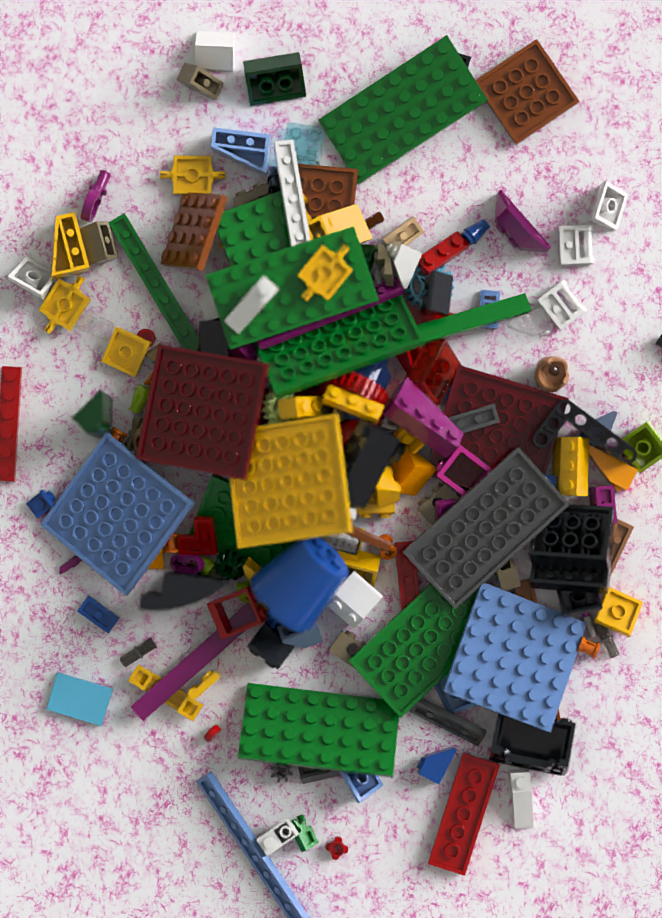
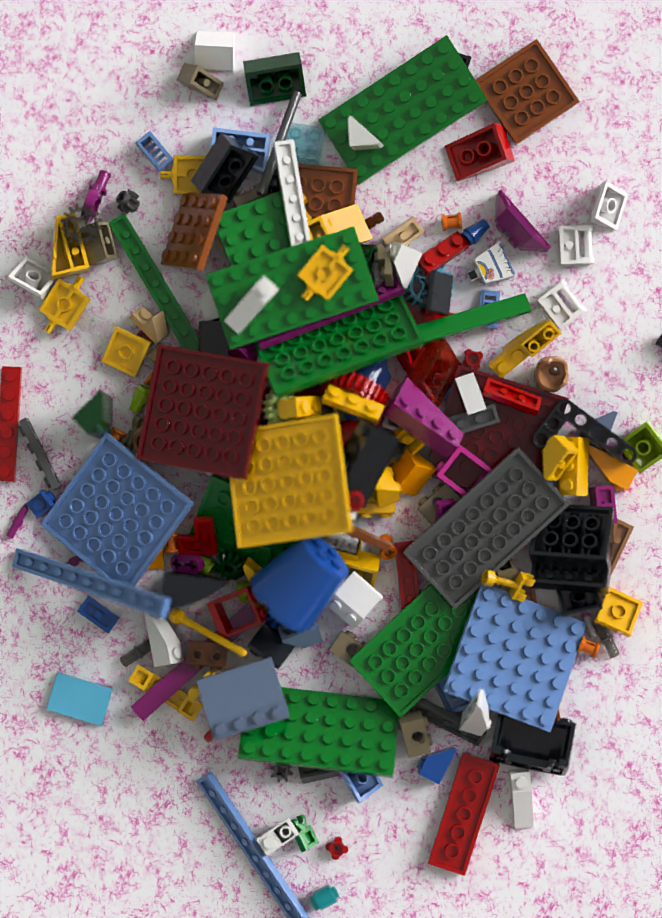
(17, 522): none -> magenta piece
(36, 447): none -> dark grey plate
(90, 229): none -> clear smoke gear
(91, 583): none -> medium blue plate
(127, 201): none -> dark grey gear
(143, 141): none -> medium blue slope
(153, 326): none -> tan slope
(163, 641): none -> white slope
(178, 616): none -> yellow piece
(206, 654): none -> reddish brown brick
(224, 167): none -> black slope
(242, 698): none -> sand blue slope
(281, 136): none -> dark grey piece
(324, 897): none -> teal brick
(356, 500): none -> red tile
(360, 137): none -> white slope
(418, 744): none -> dark tan brick
(451, 221): none -> orange bush
(470, 393): none -> white slope
(472, 354): none -> red plate
(476, 715): none -> white slope
(479, 152): none -> red slope
(490, 578): none -> yellow bar
(491, 266): none -> white torso
(511, 396): none -> red plate
(523, 346): none -> yellow slope
(557, 456): none -> yellow slope

